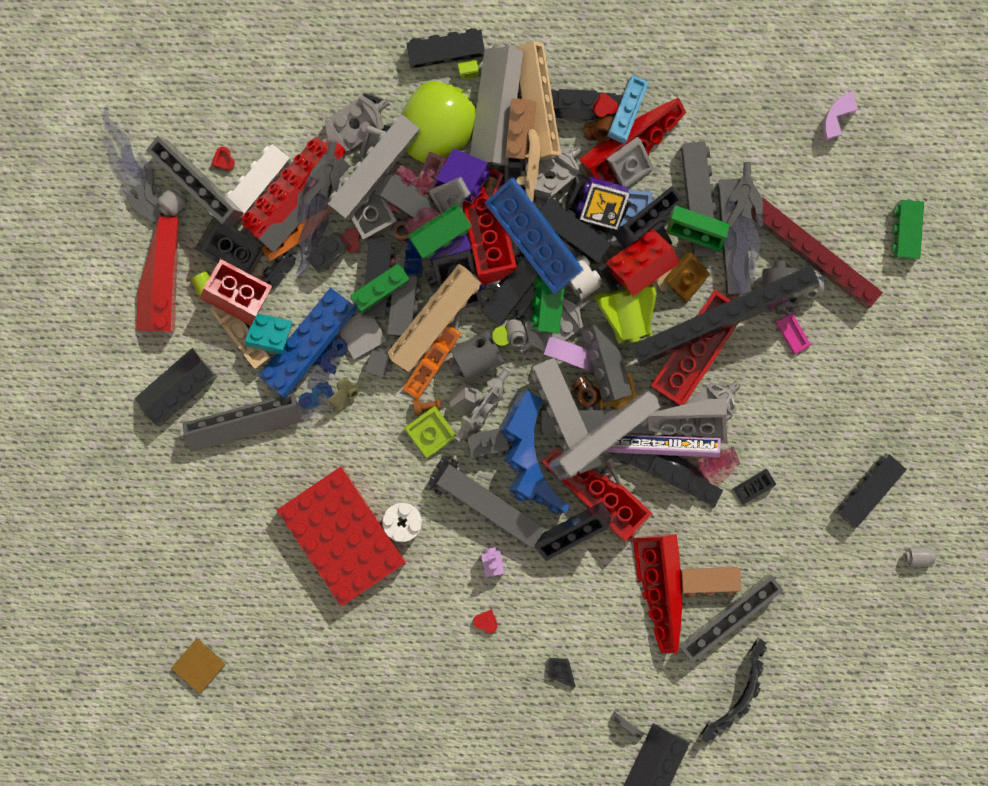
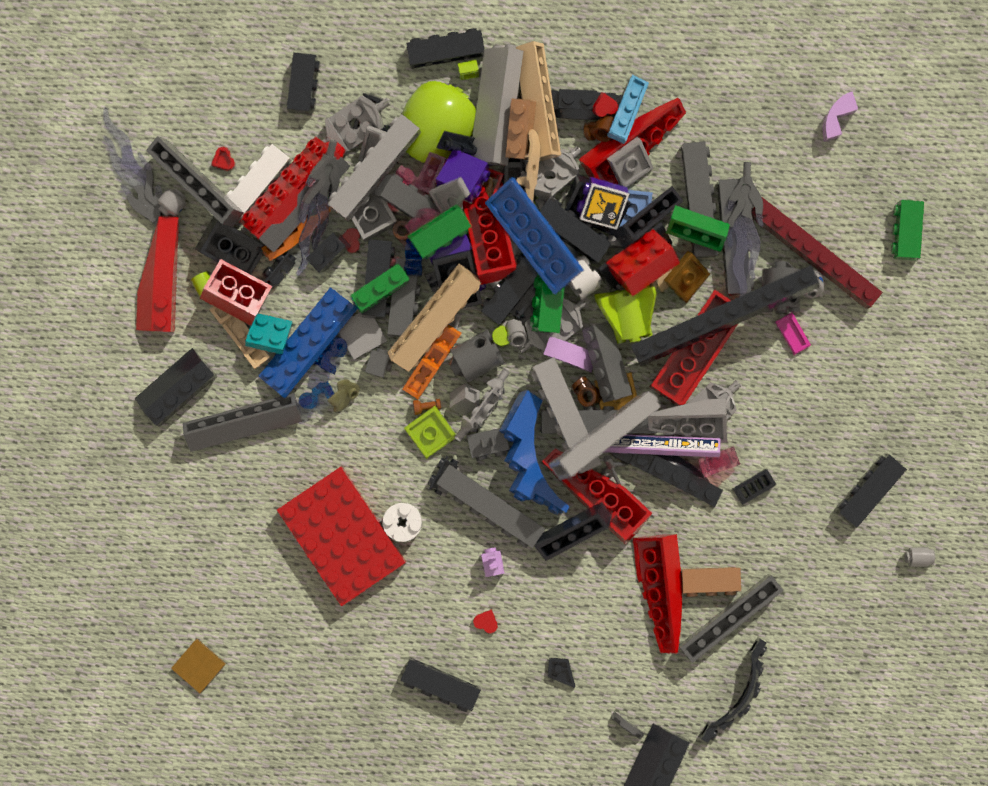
(303, 83): none -> black brick
(440, 684): none -> black brick
(457, 142): none -> black hinge

